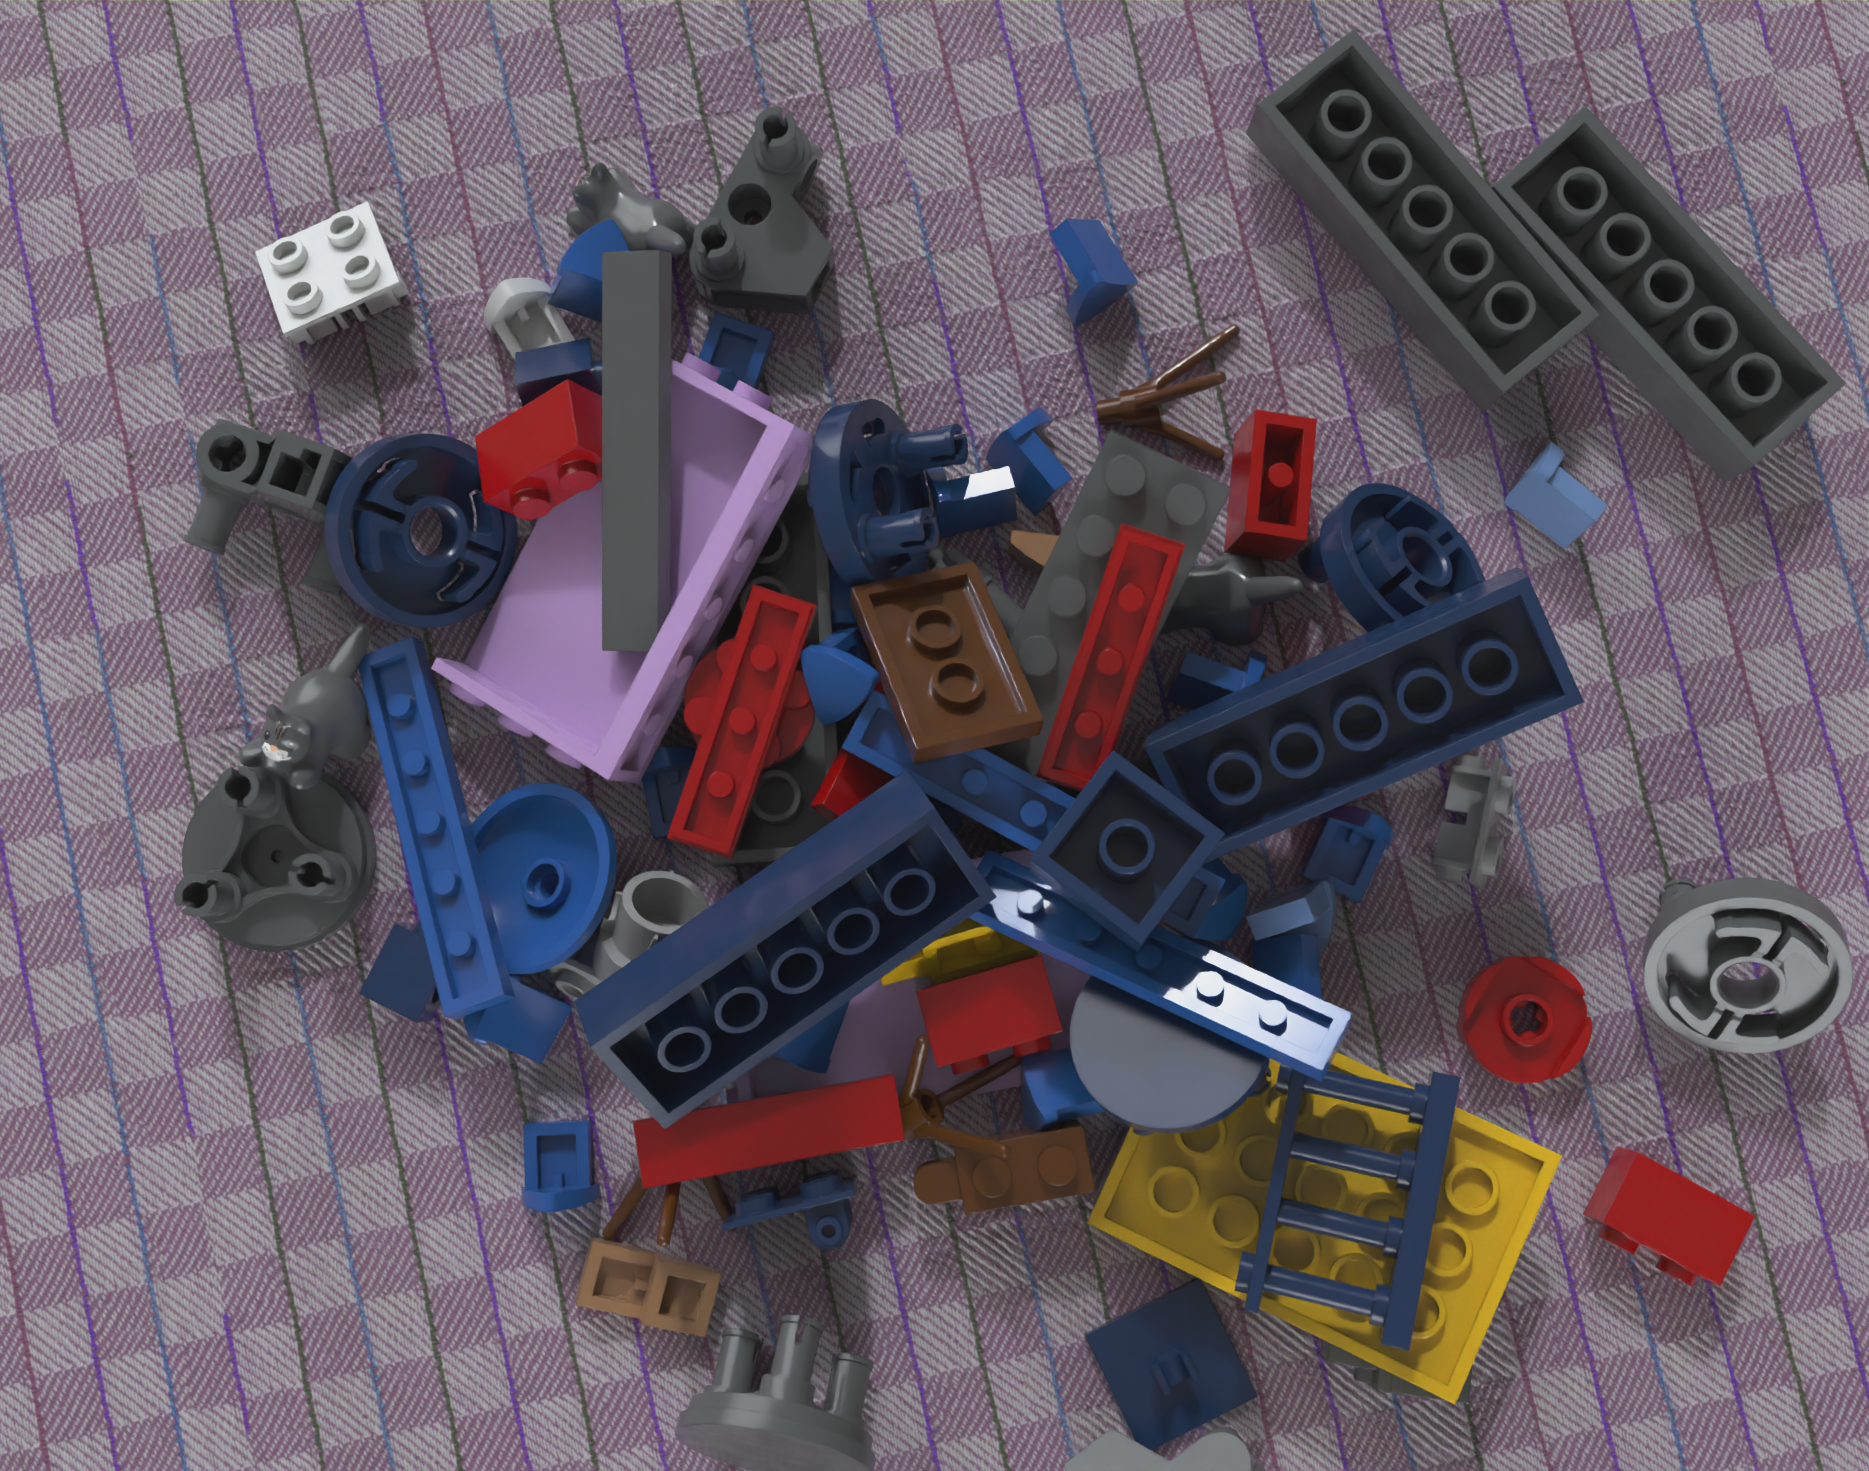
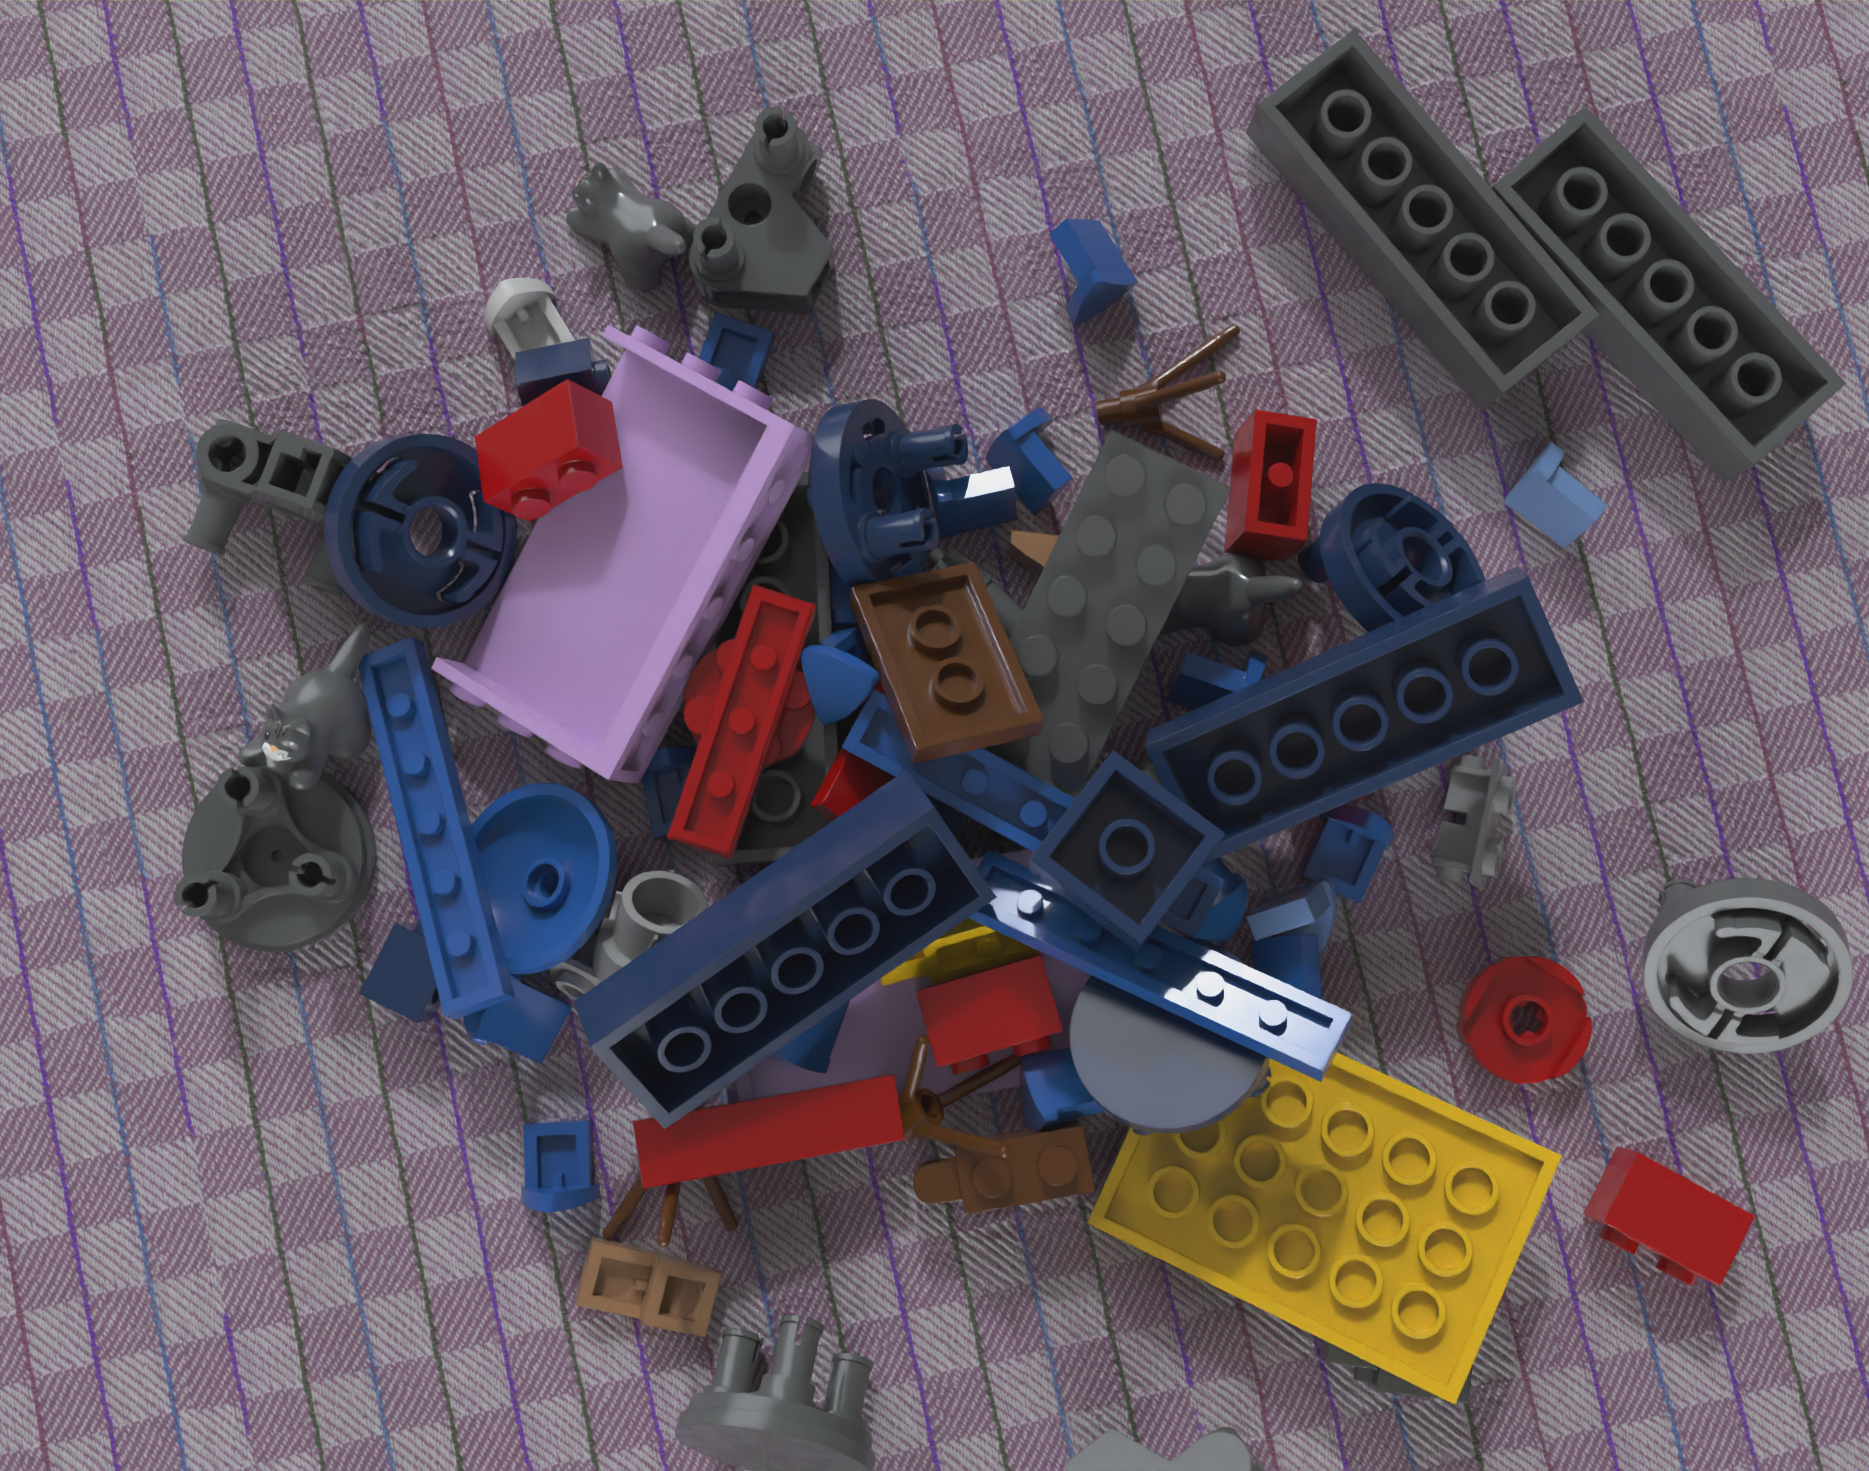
(329, 272): white hinge -> none
(579, 273): blue tile -> none
(636, 447): dark grey tile -> none
(821, 1197): dark blue hinge -> none
(1110, 656): red tile -> none
(1171, 1365): dark blue piece -> none
(1400, 1238): dark blue fence -> none

